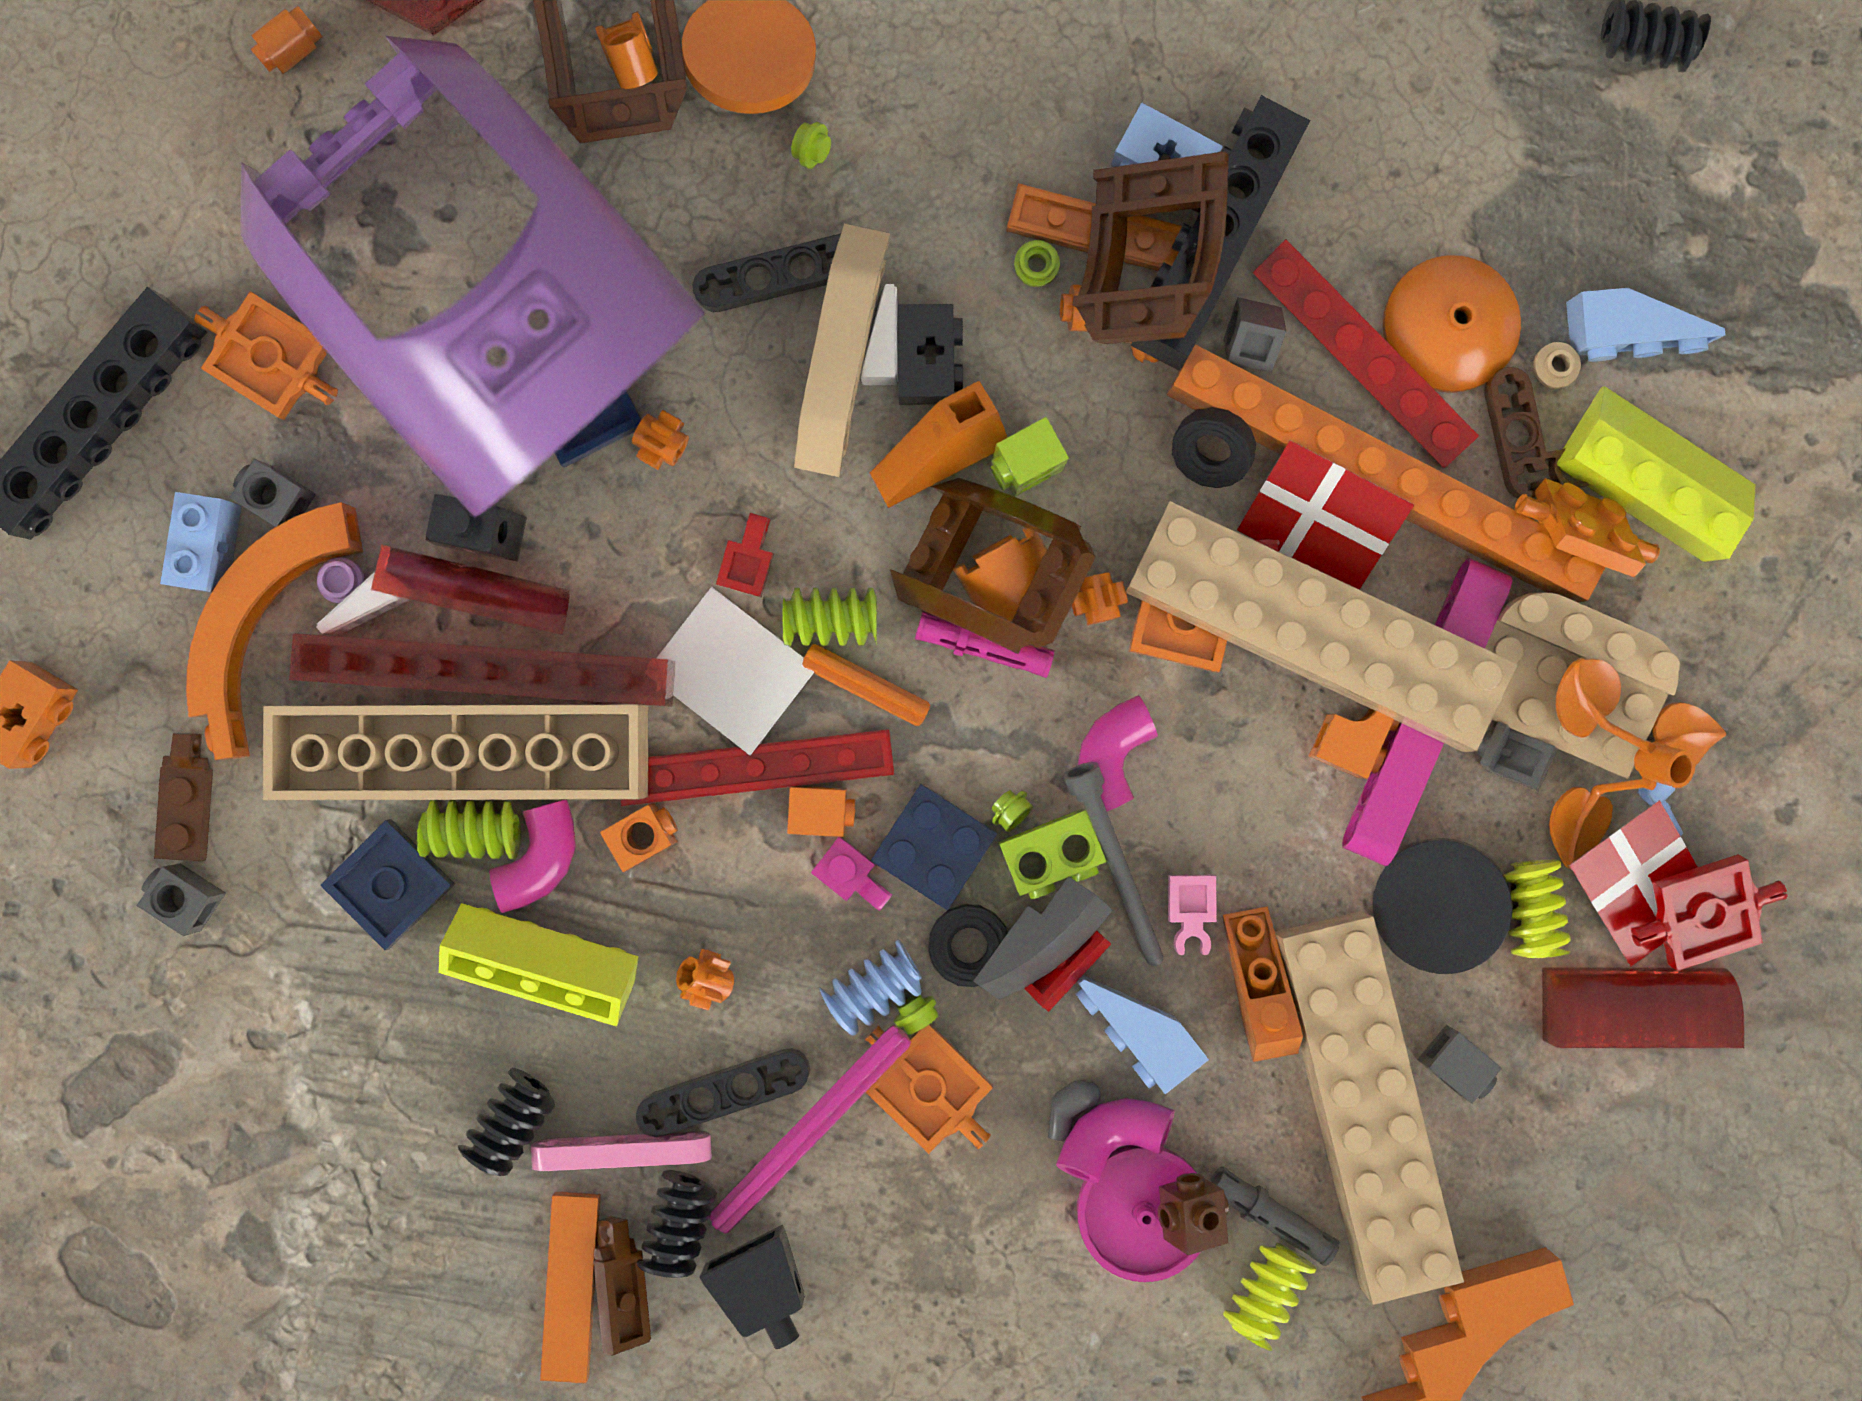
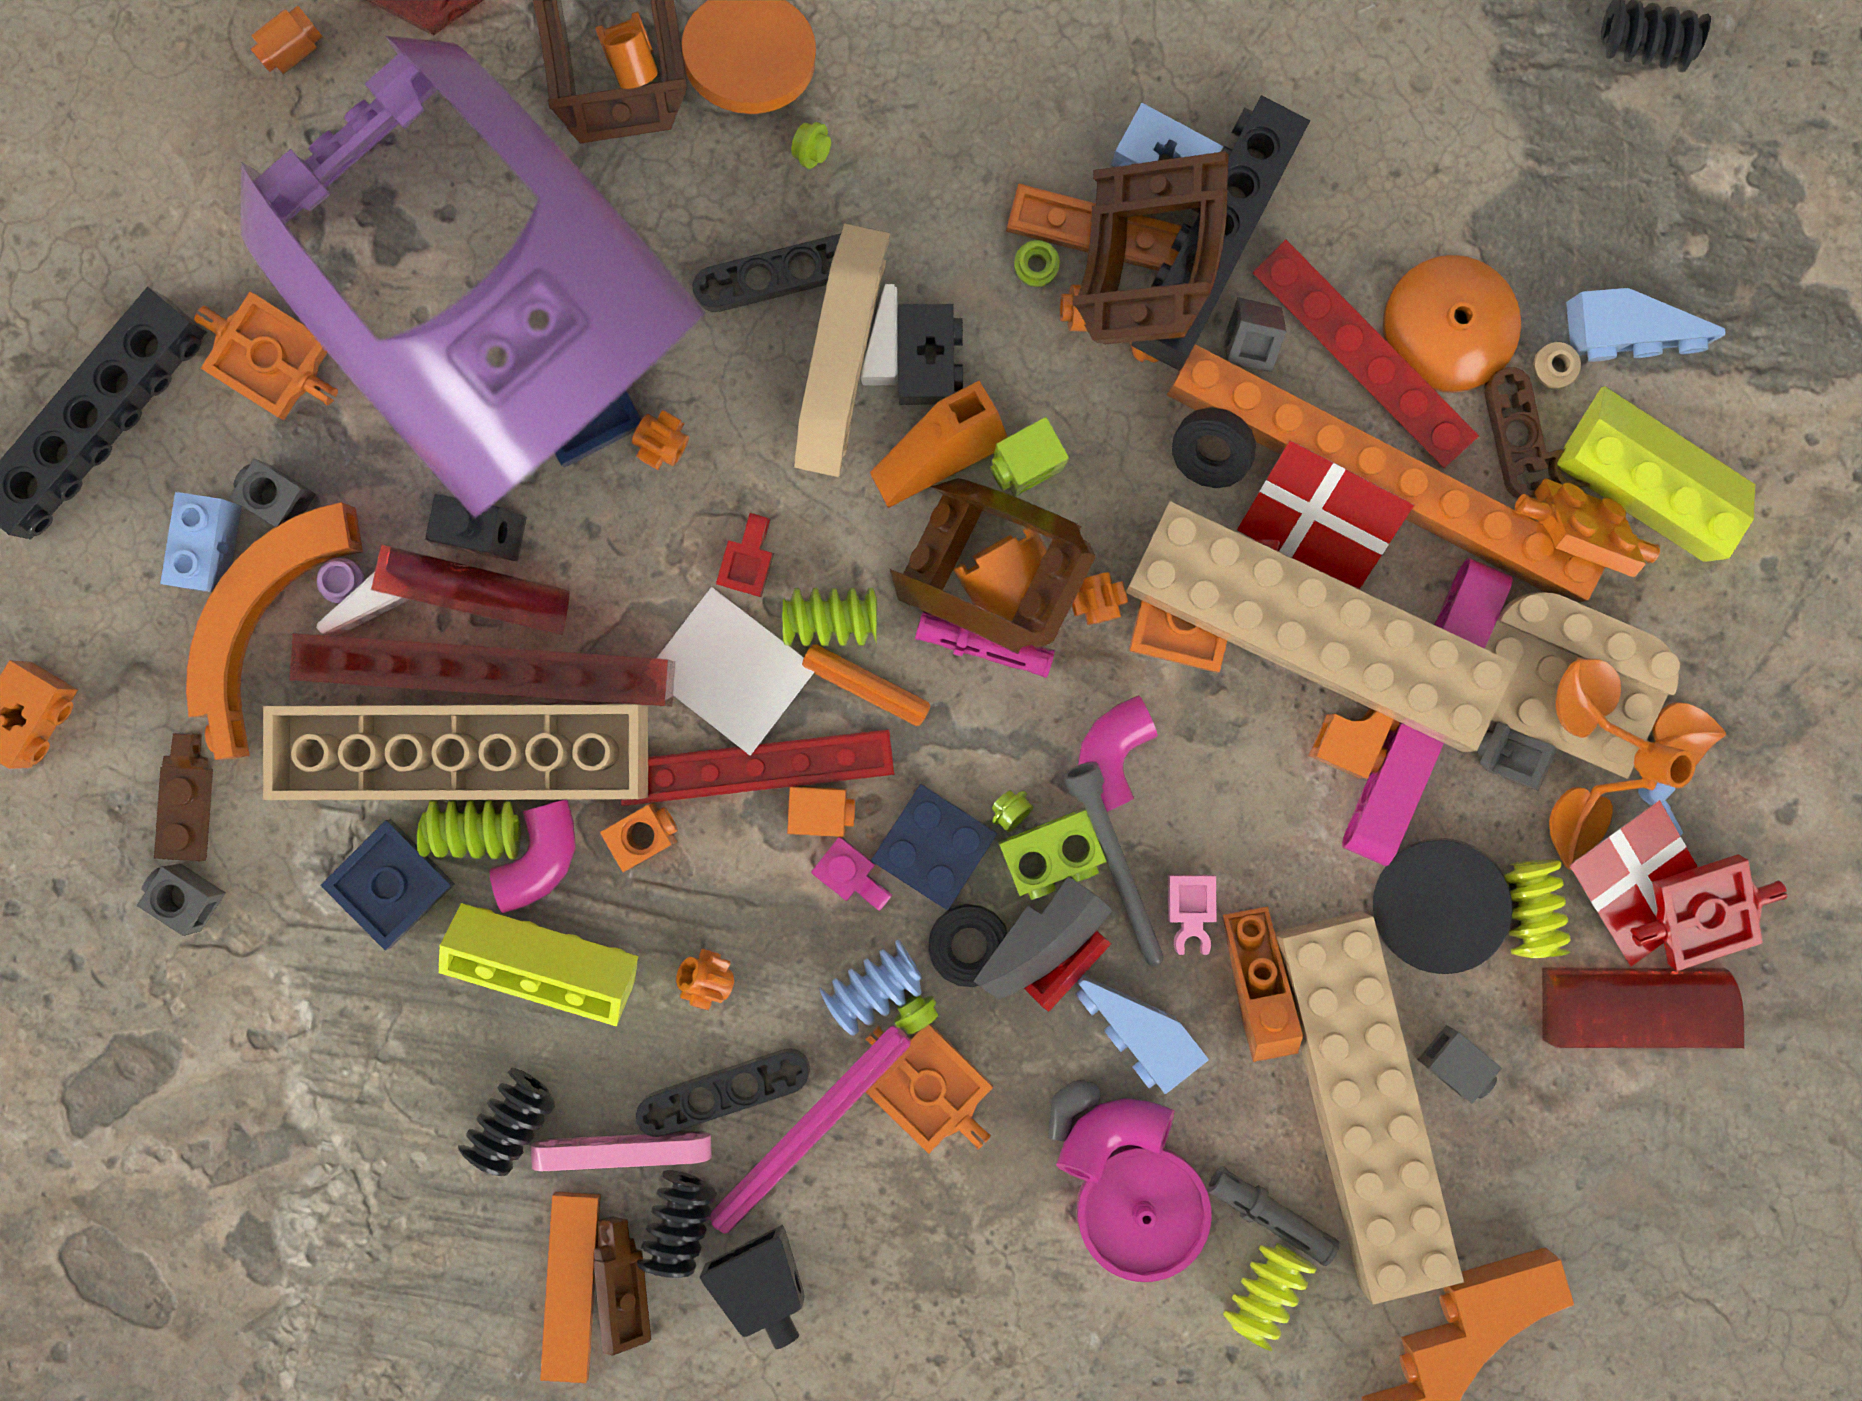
(1193, 1214): reddish brown brick -> none

